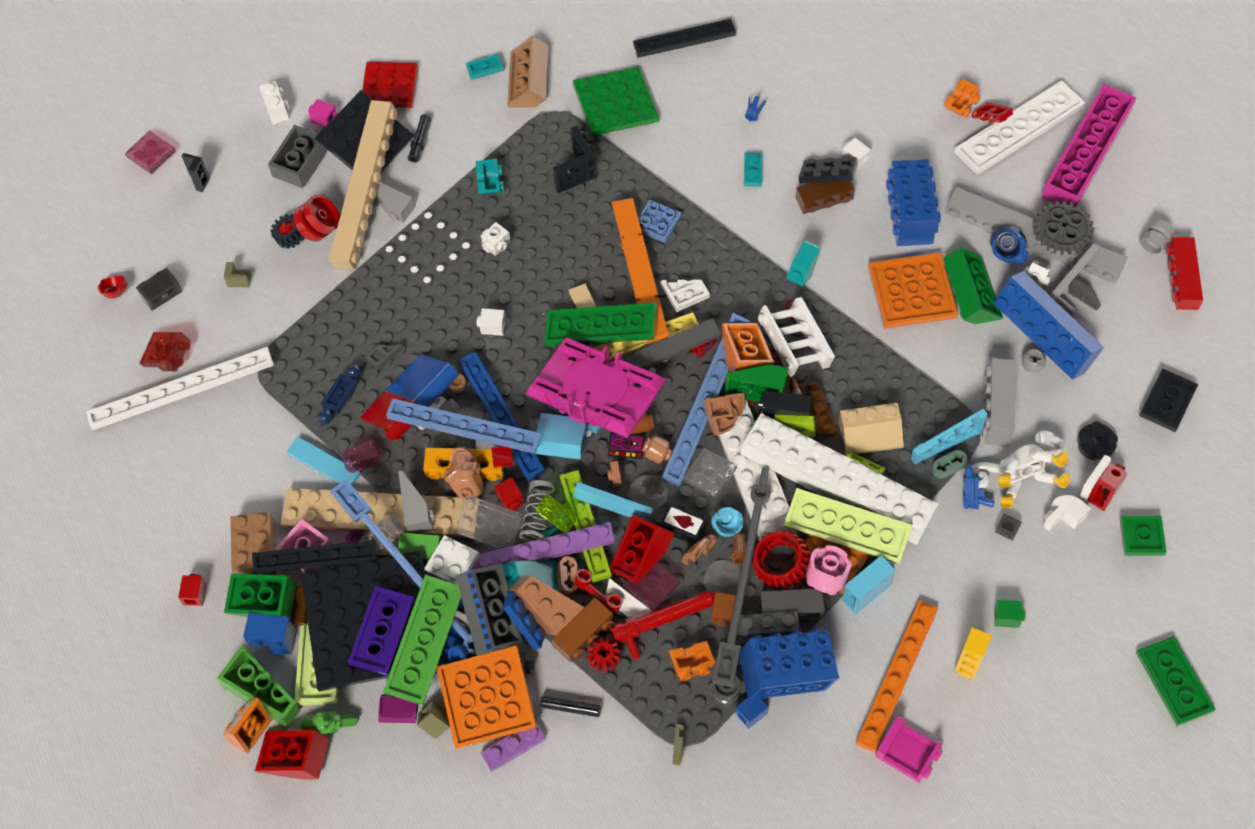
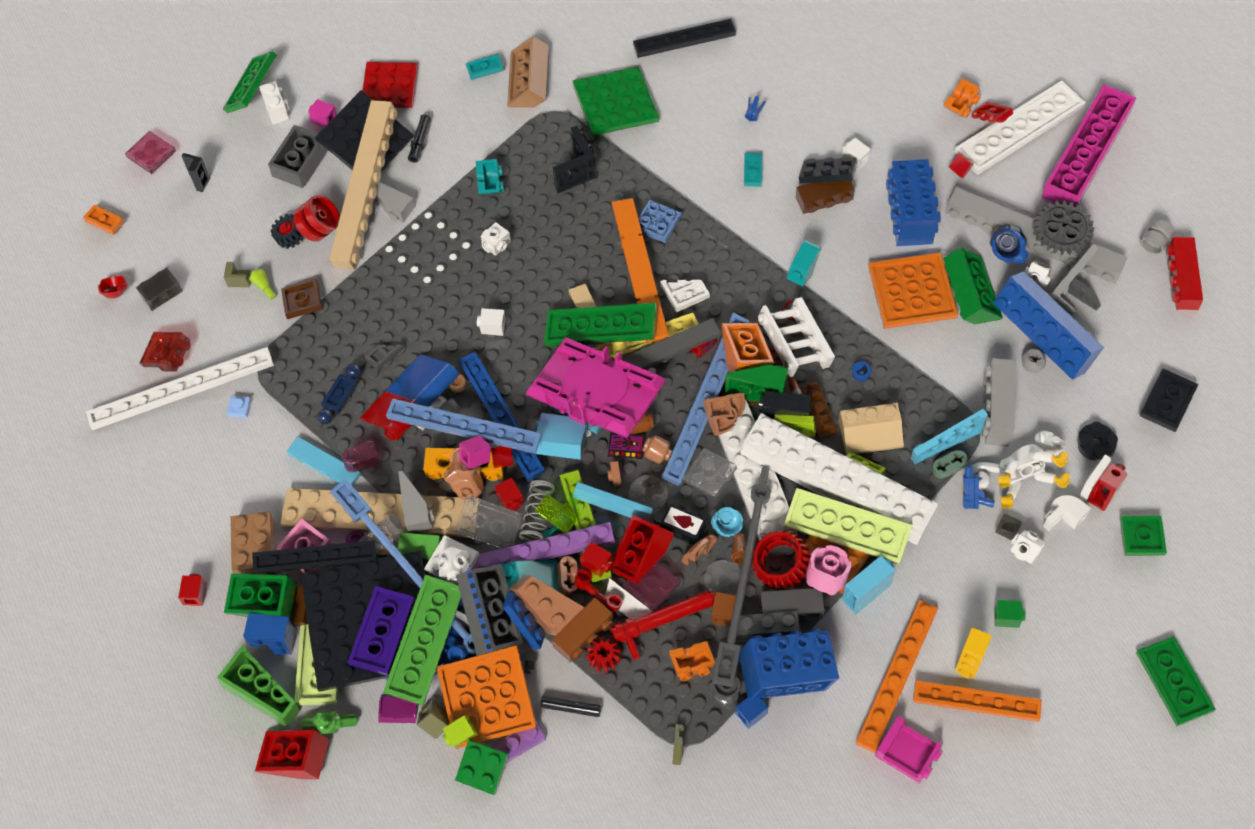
(103, 219): none -> orange plate
(239, 406): none -> light blue plate
(248, 726): orange slope -> none
(249, 82): none -> green tile
(259, 278): none -> lime cone
(301, 298): none -> reddish brown tile
(452, 562): none -> white brick
(459, 732): none -> lime brick
(474, 452): none -> dark pink brick
(481, 767): none -> green plate
(596, 559): none -> red brick
(861, 371): none -> blue tile
(961, 165): none -> red tile
(977, 701): none -> orange plate
(1027, 546): none -> white brick

